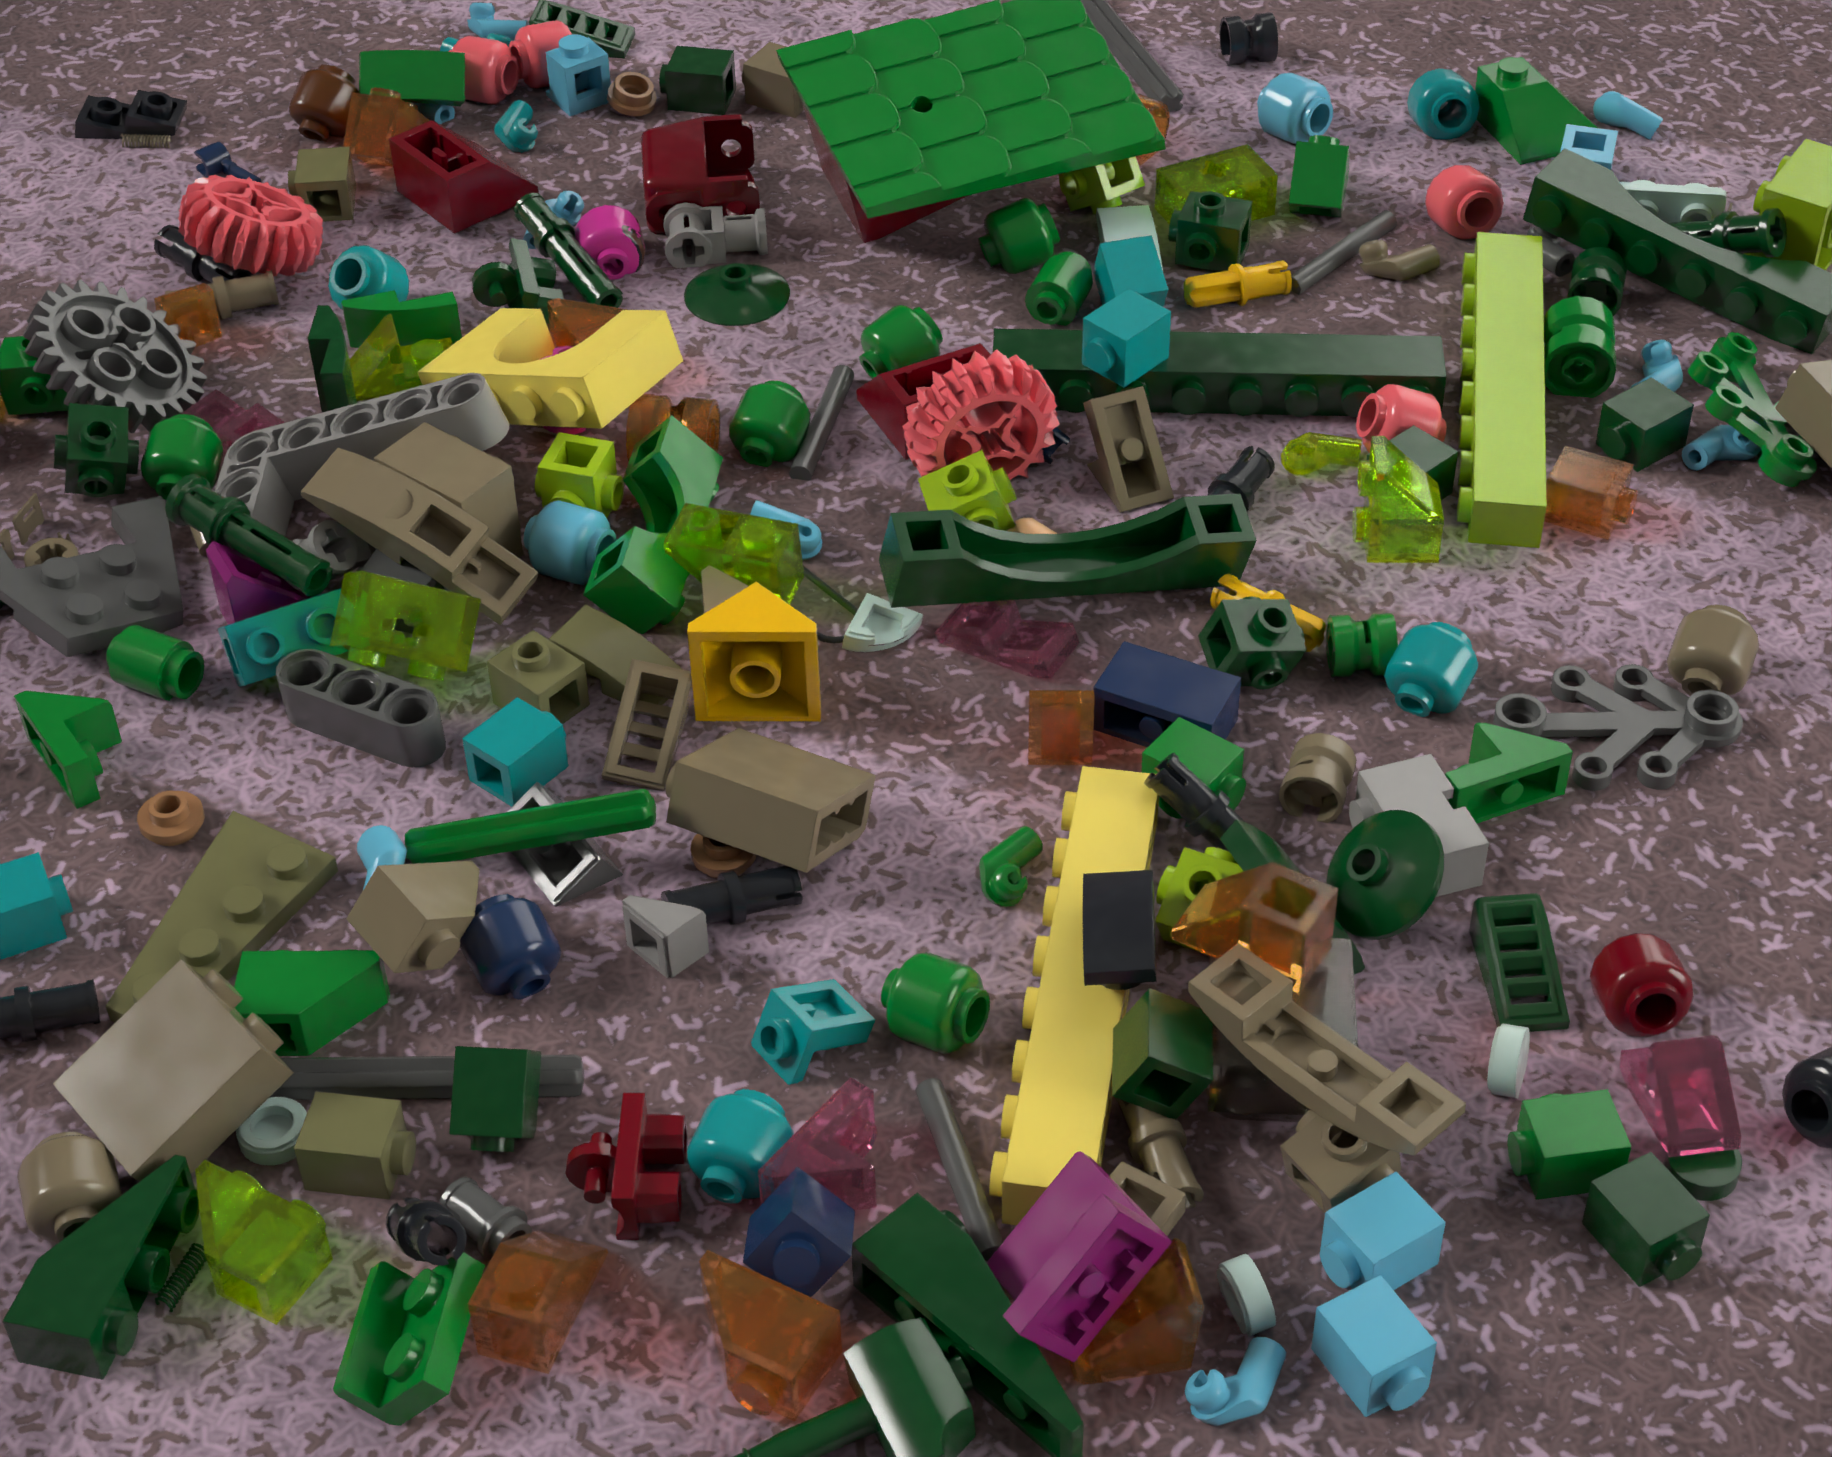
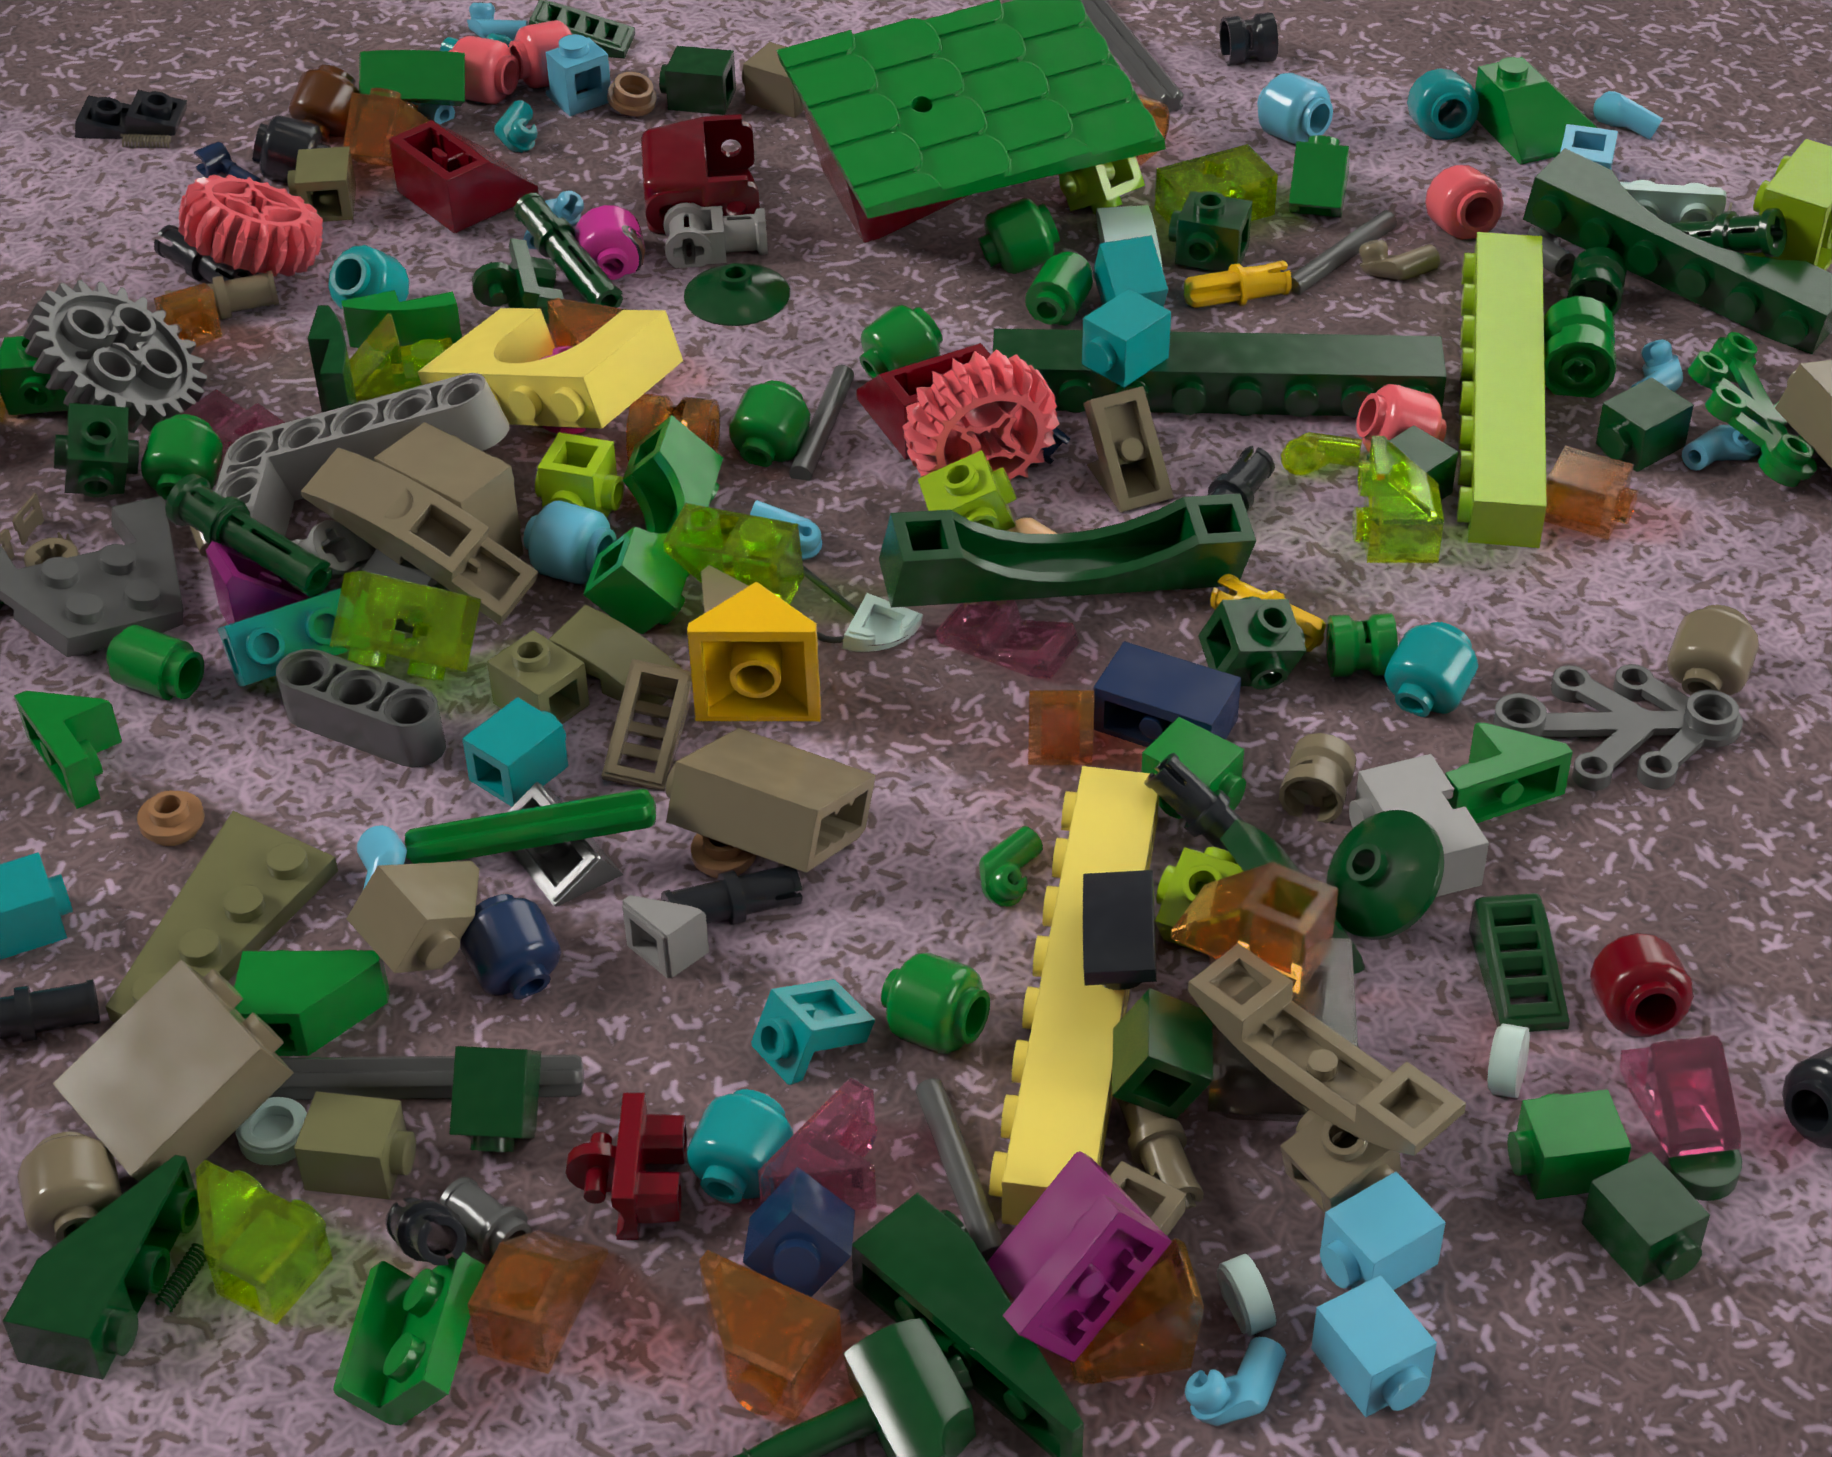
(279, 143): none -> black head

